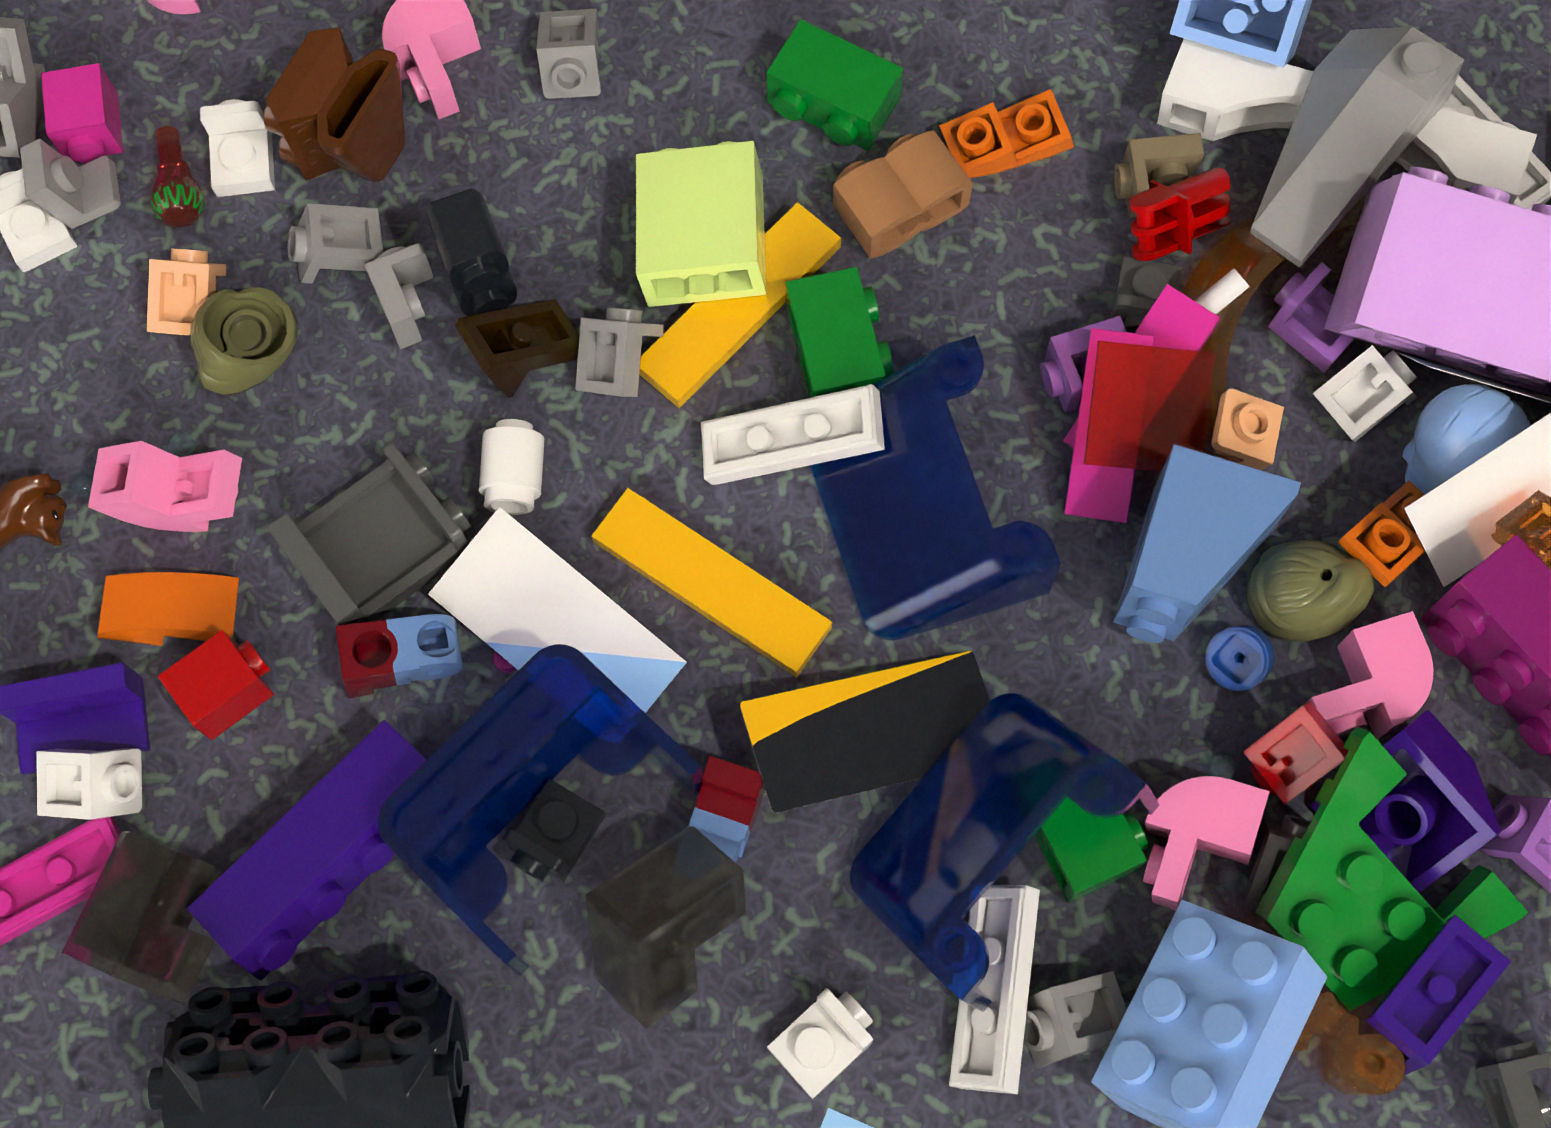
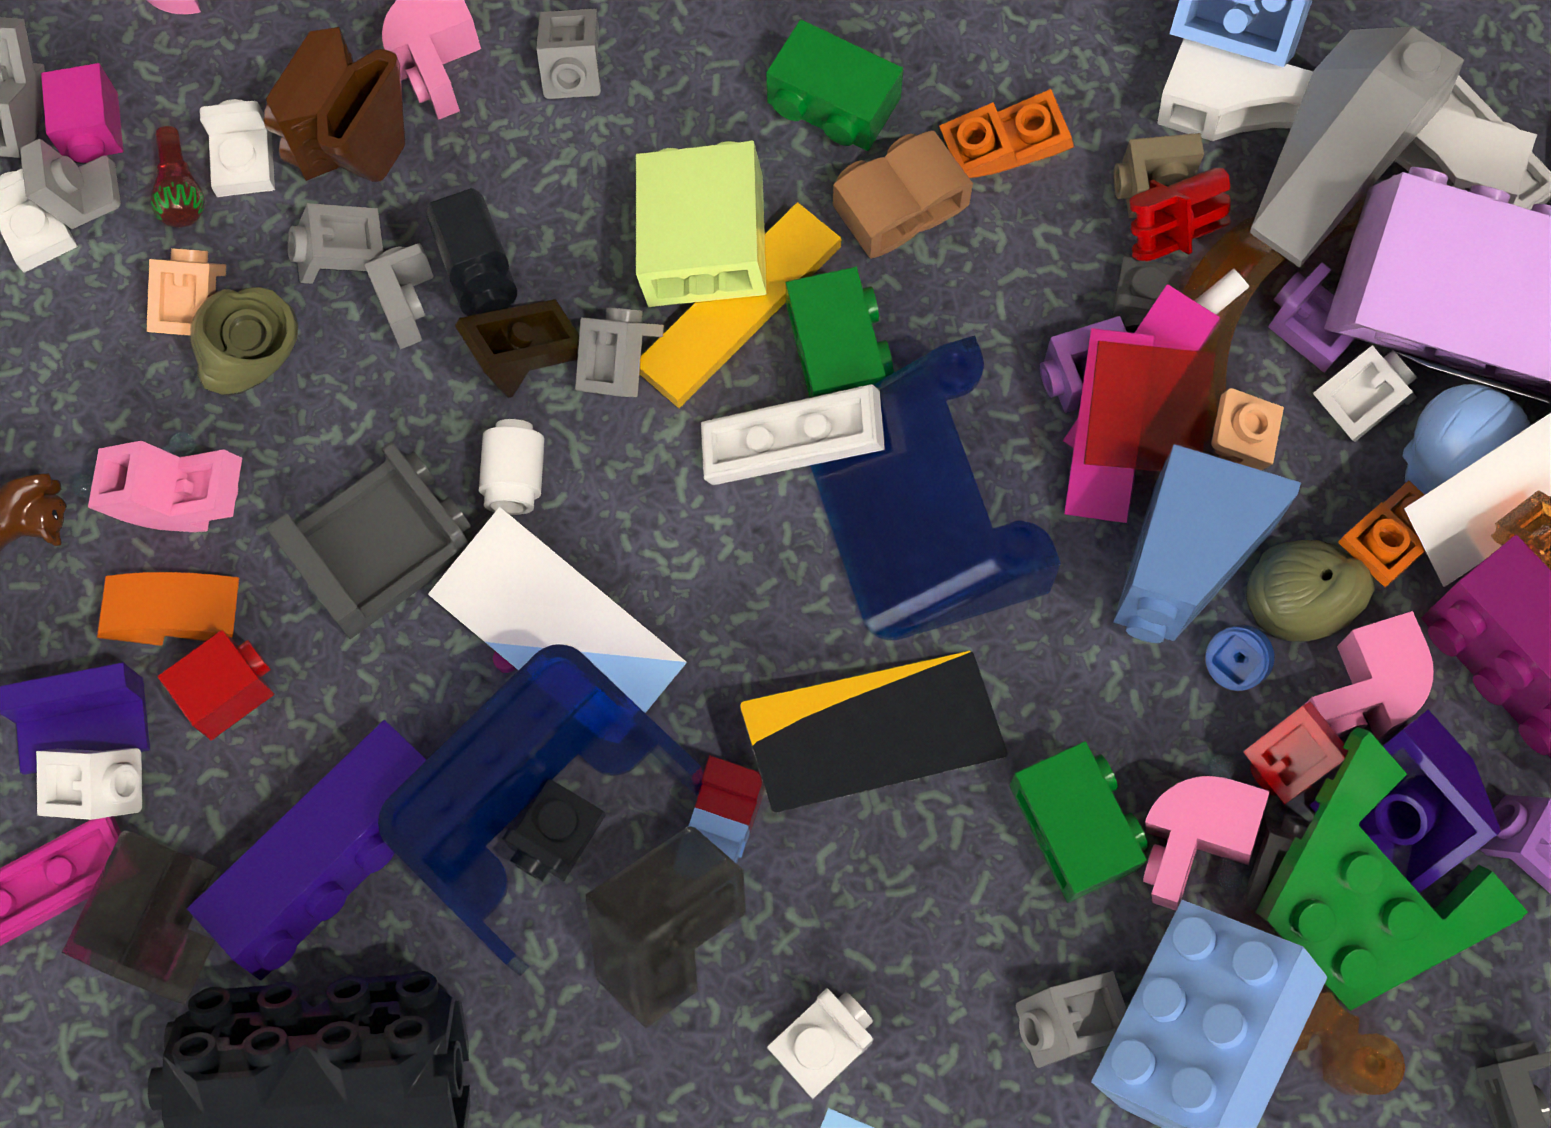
(397, 652): leg -> none
(712, 582): yellow tile -> none
(973, 821): clear blue windscreen -> none
(991, 1041): white tile -> none
(1437, 992): dark purple panel -> none

